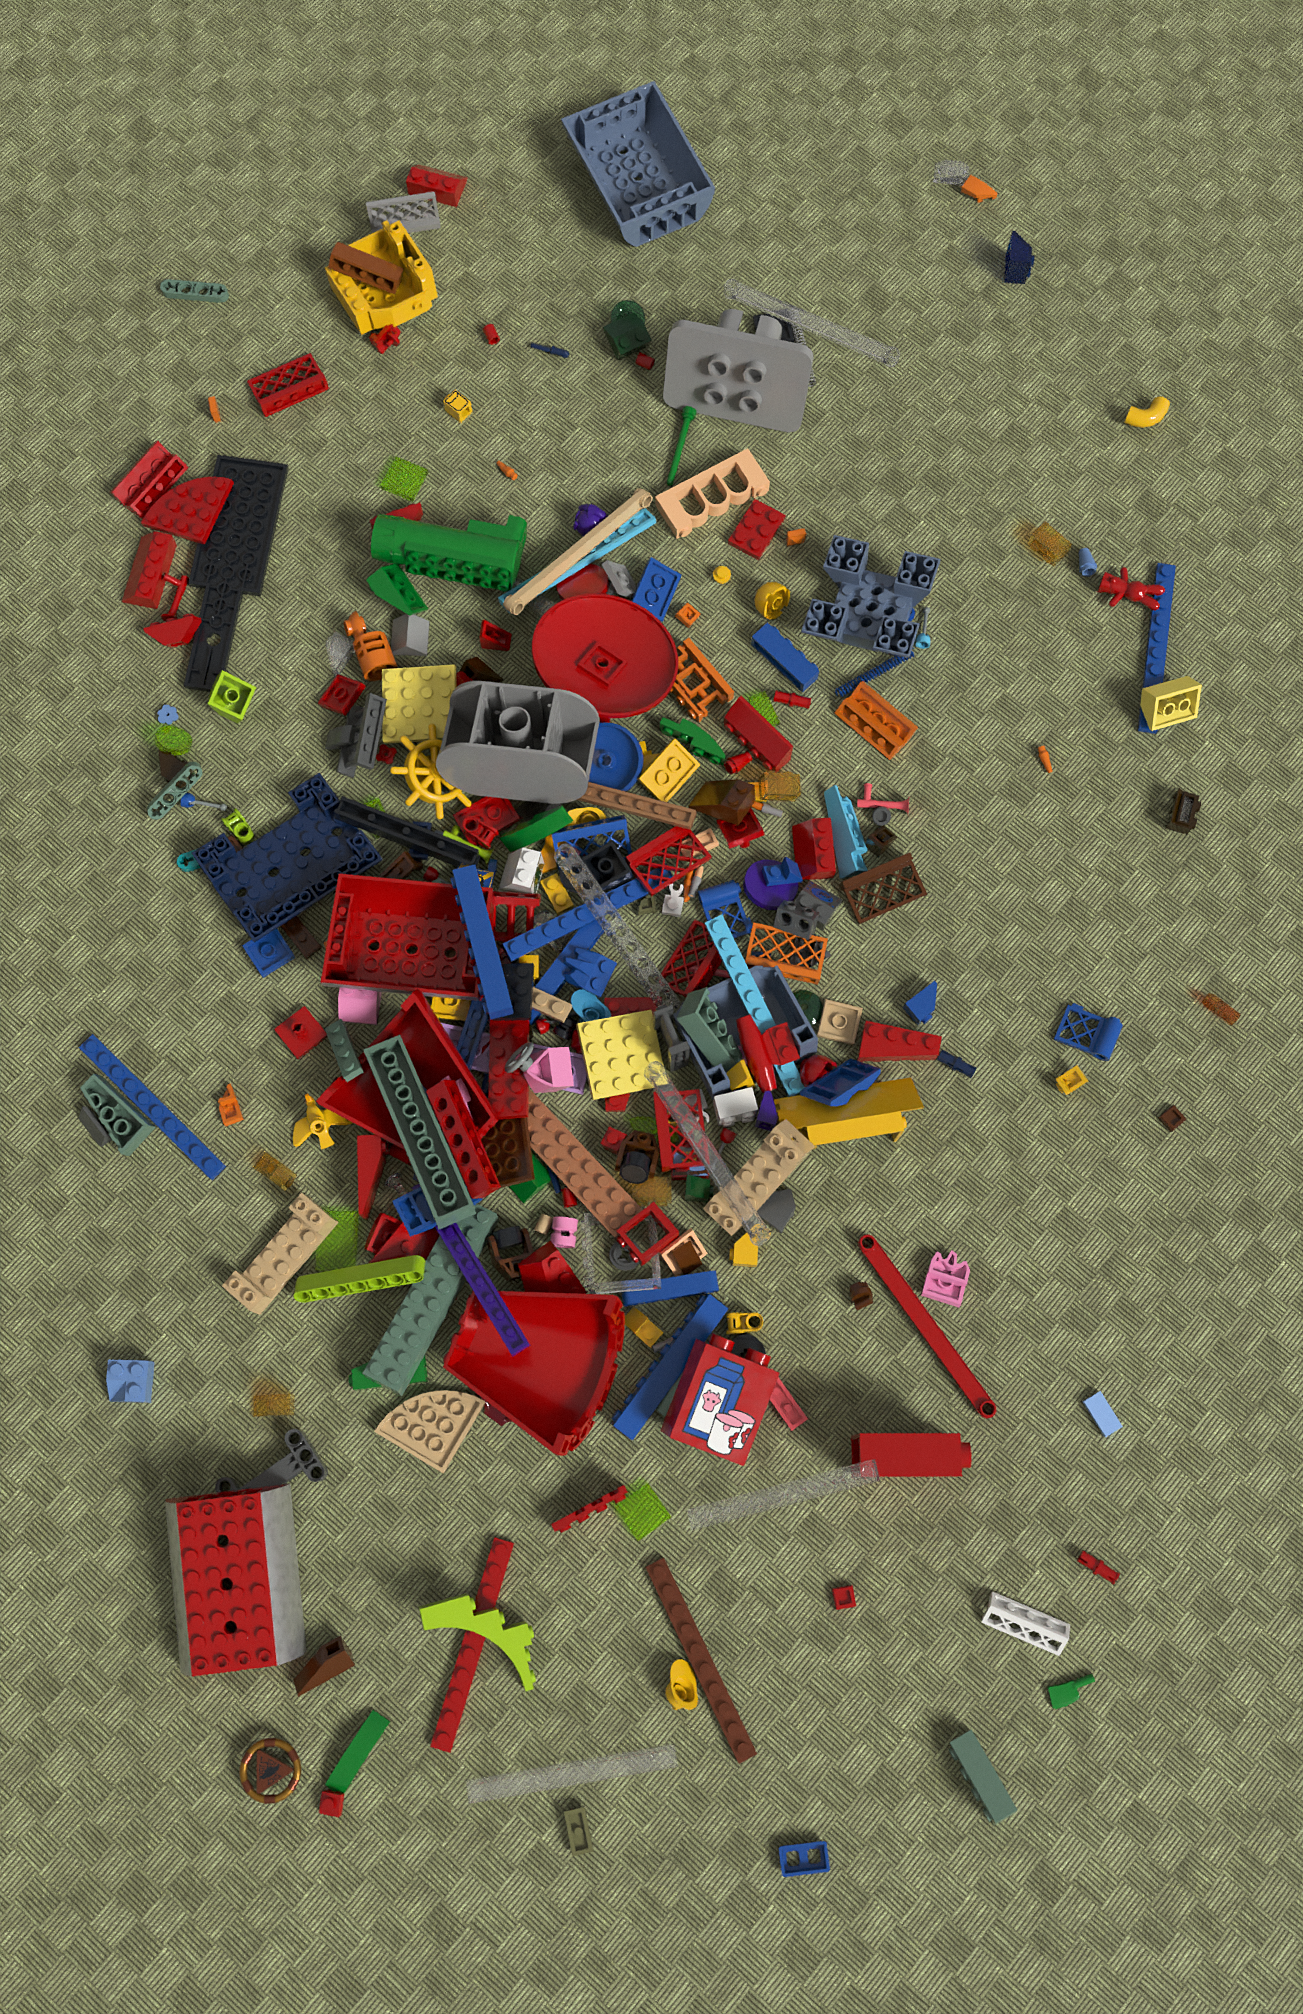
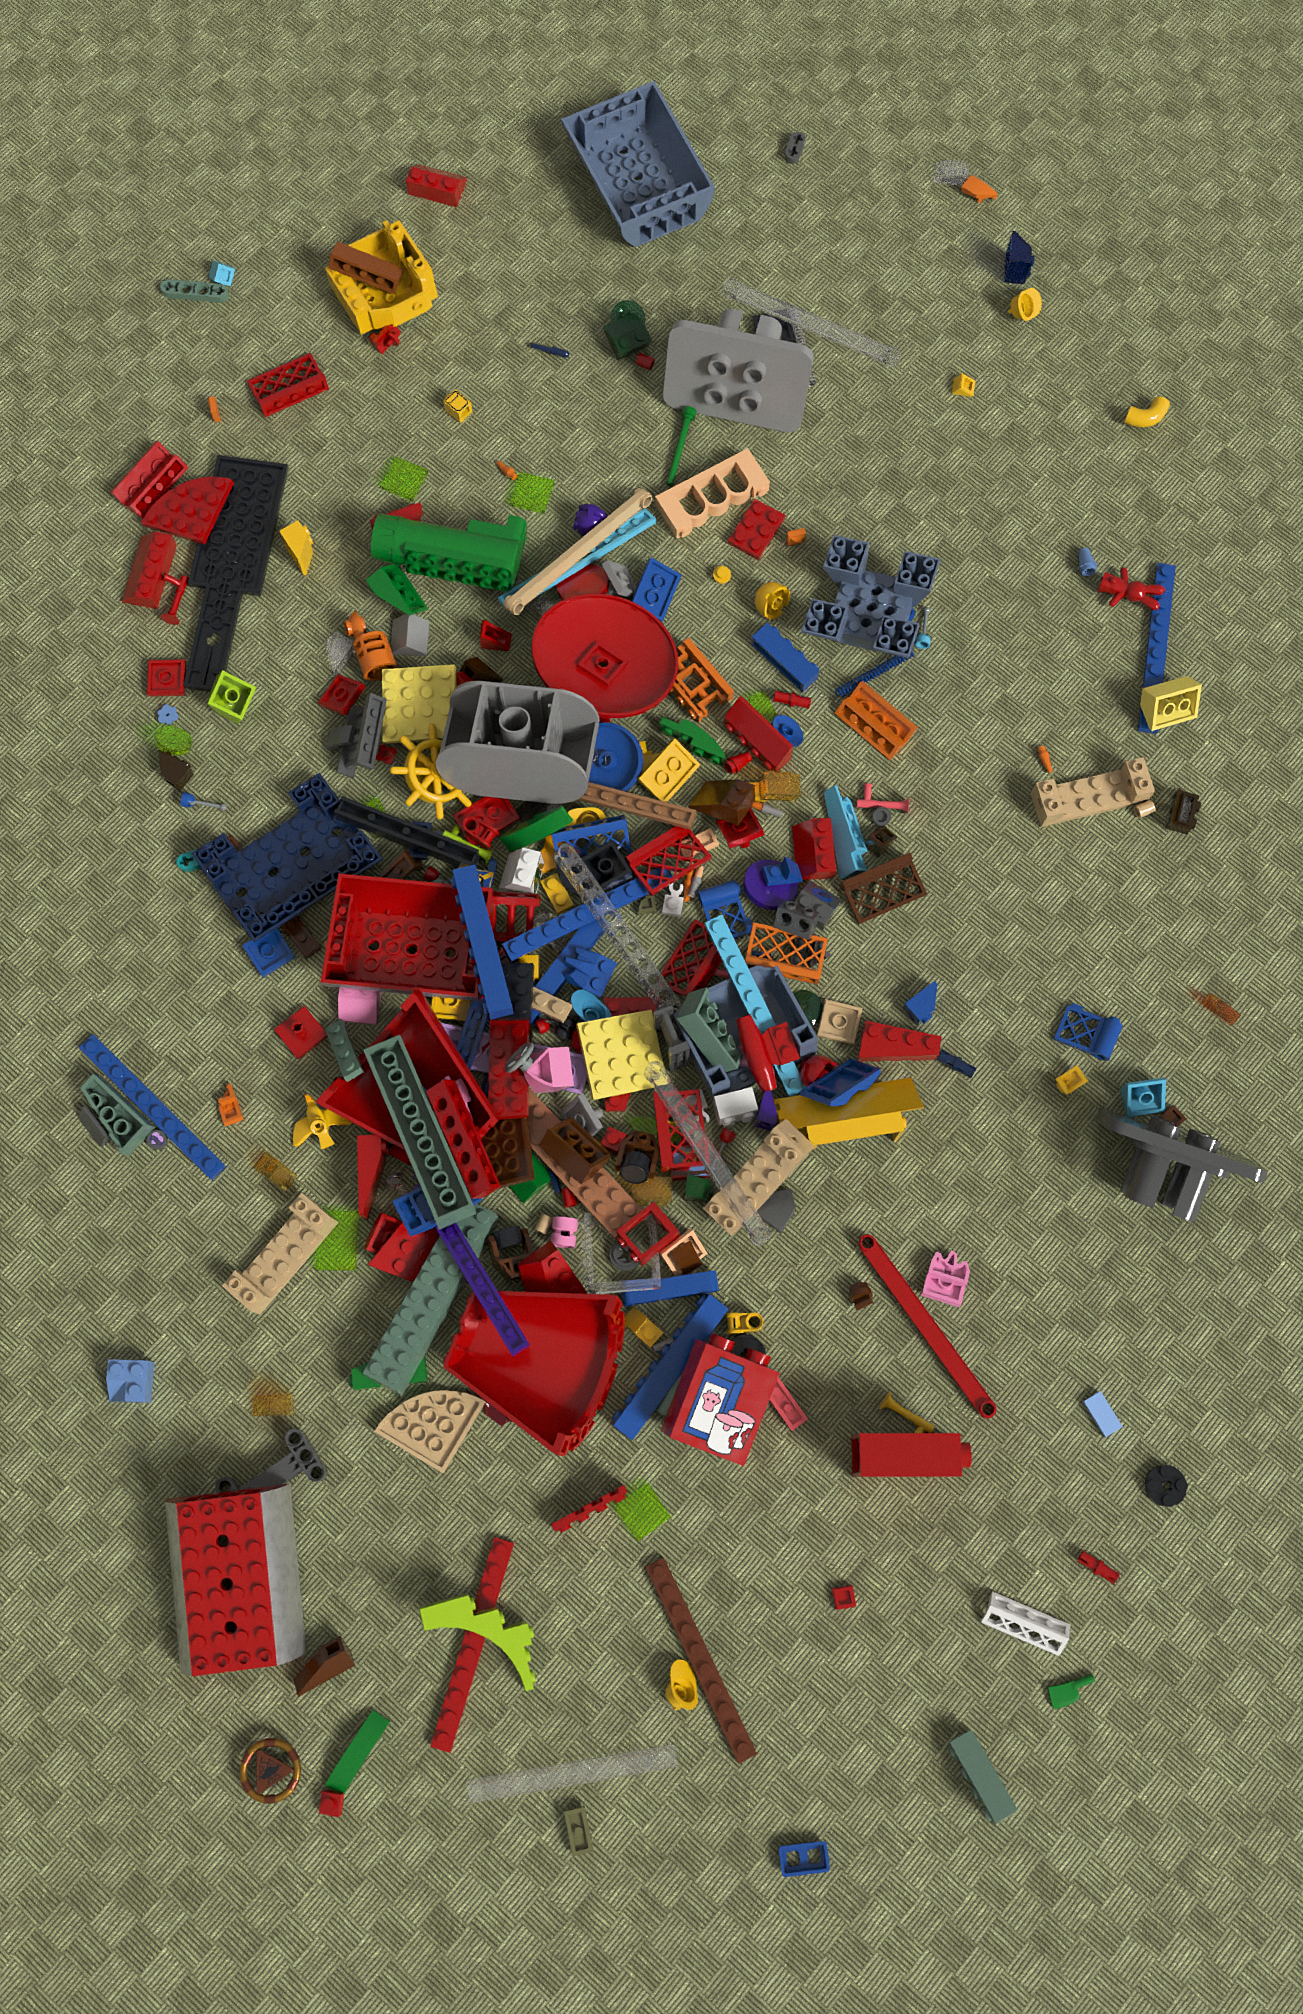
(157, 1139): none -> dark grey tile
(166, 677): none -> red plate
(174, 631): red slope -> none
(177, 792): sand green beam -> none
(221, 273): none -> medium azure panel
(237, 825): lime piece -> none
(298, 545): none -> yellow slope
(359, 1279): lime beam -> none
(419, 220): light grey fence -> none
(491, 334): red hinge -> none
(532, 492): none -> clear neon green tile
(575, 1150): none -> reddish brown slope
(583, 1114): none -> light grey tile
(687, 615): orange tile -> none
(740, 1076): yellow slope -> none
(744, 1252): yellow slope -> none
(784, 1494): clear plate -> none
(789, 729): none -> blue dish
(798, 149): none -> dark grey beam
(922, 1424): none -> yellow piece
(963, 385): none -> yellow slope
(1026, 304): none -> yellow piece
(1049, 544): clear yellow brick -> none
(1092, 794): none -> tan plate
(1144, 809): none -> tan hinge
(1144, 1097): none -> medium azure slope
(1154, 1487): none -> black plate
(1196, 1158): none -> dark grey piece

